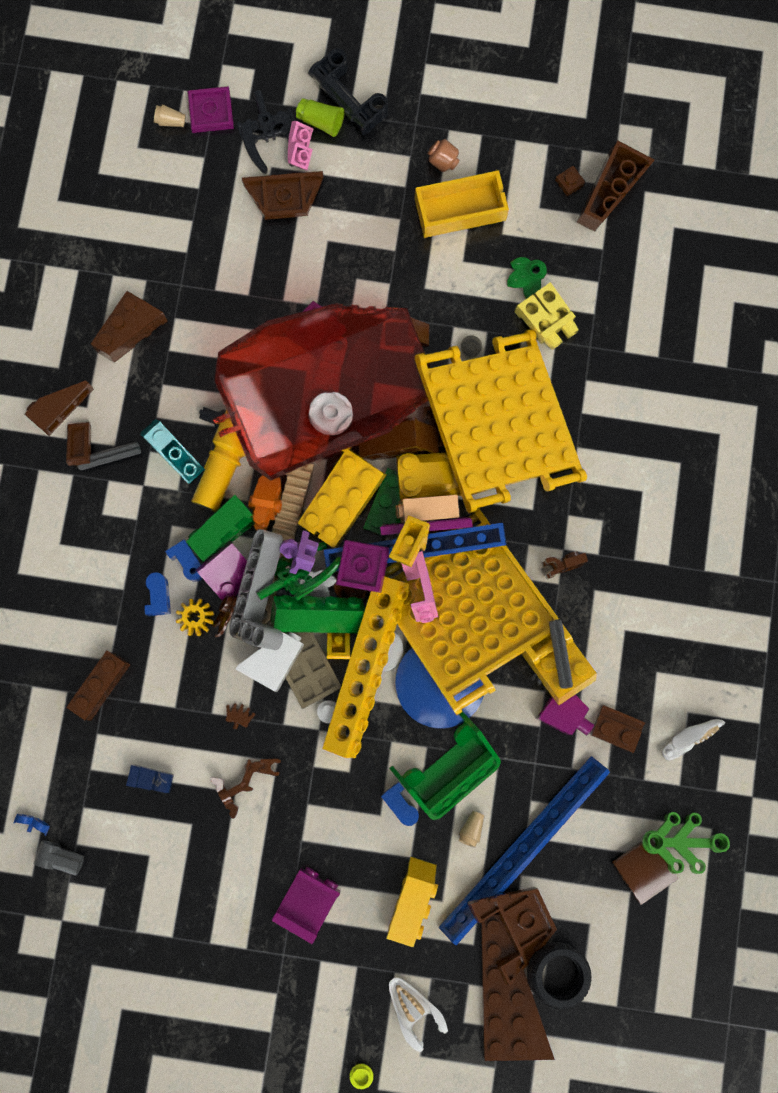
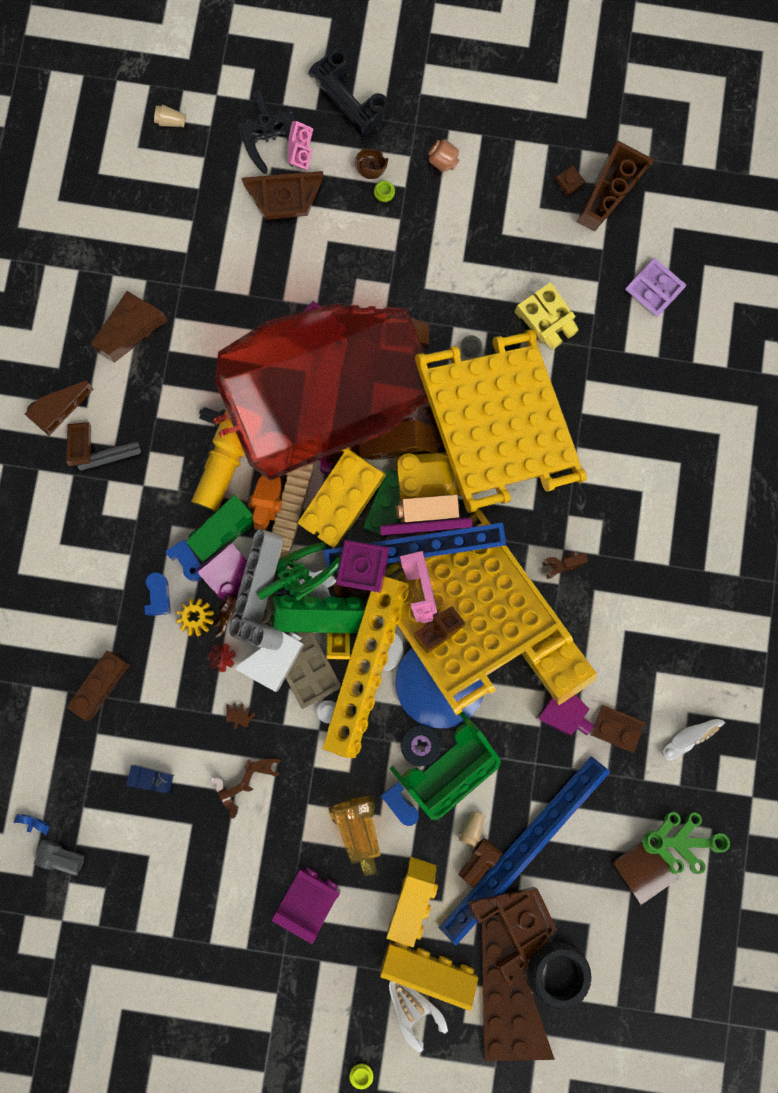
(172, 451): teal slope -> none
(210, 109): magenta tile -> none
(224, 661): none -> clear red plant
(302, 552): medium lavender hips -> none
(320, 115): lime plant -> none
(326, 467): none -> magenta hand
(330, 413): white tile -> none
(358, 831): none -> clear yellow piece
(371, 163): none -> reddish brown hair
(384, 191): none -> lime plate
(410, 540): yellow slope -> none
(429, 975): none -> yellow slope
(431, 751): none -> black bush
(439, 630): none -> reddish brown slope
(461, 204): yellow piece -> none
(482, 859): none -> reddish brown piece
(524, 277): green plate -> none
(560, 654): dark grey axle -> none
(655, 287): none -> lavender slope

